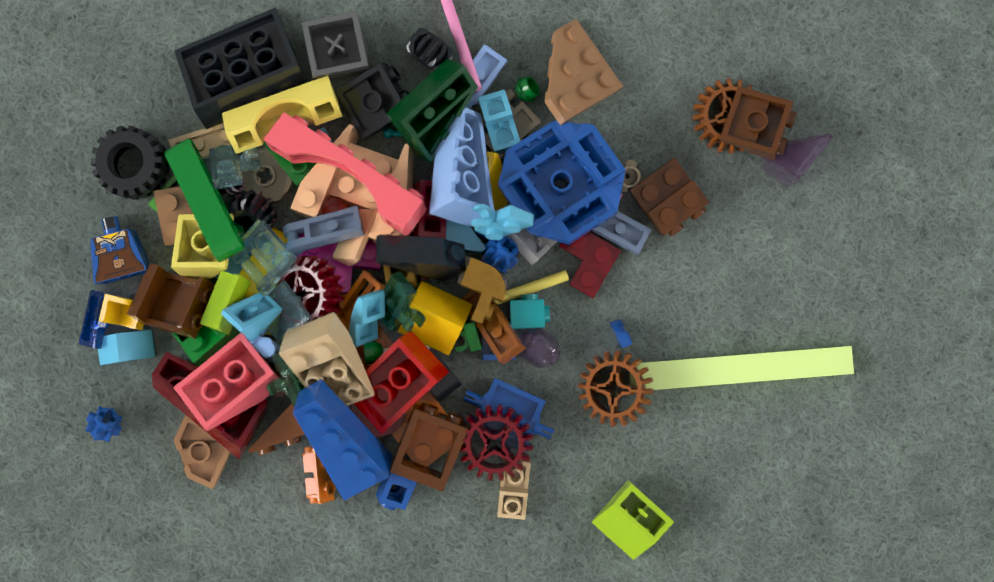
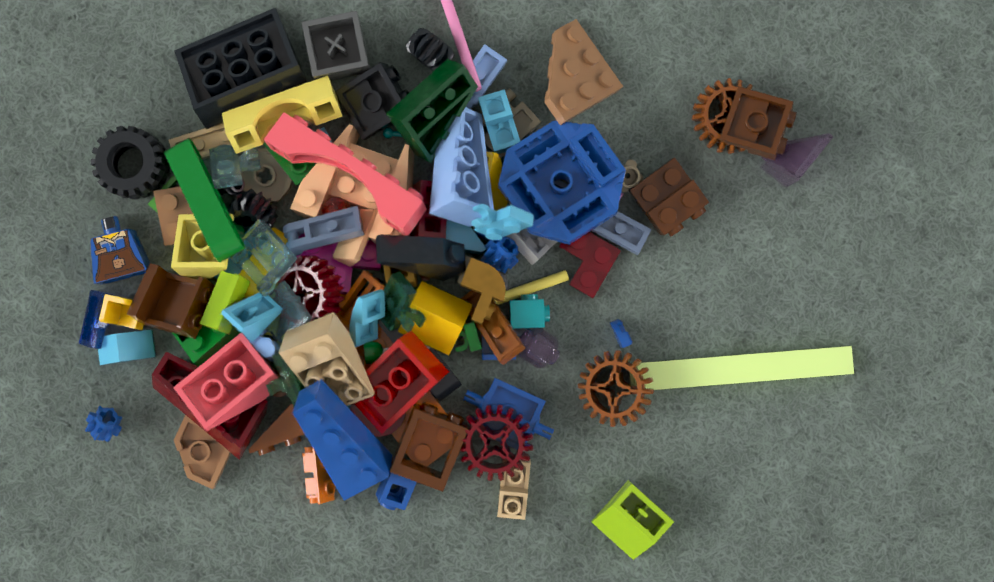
(527, 89): green plate -> none

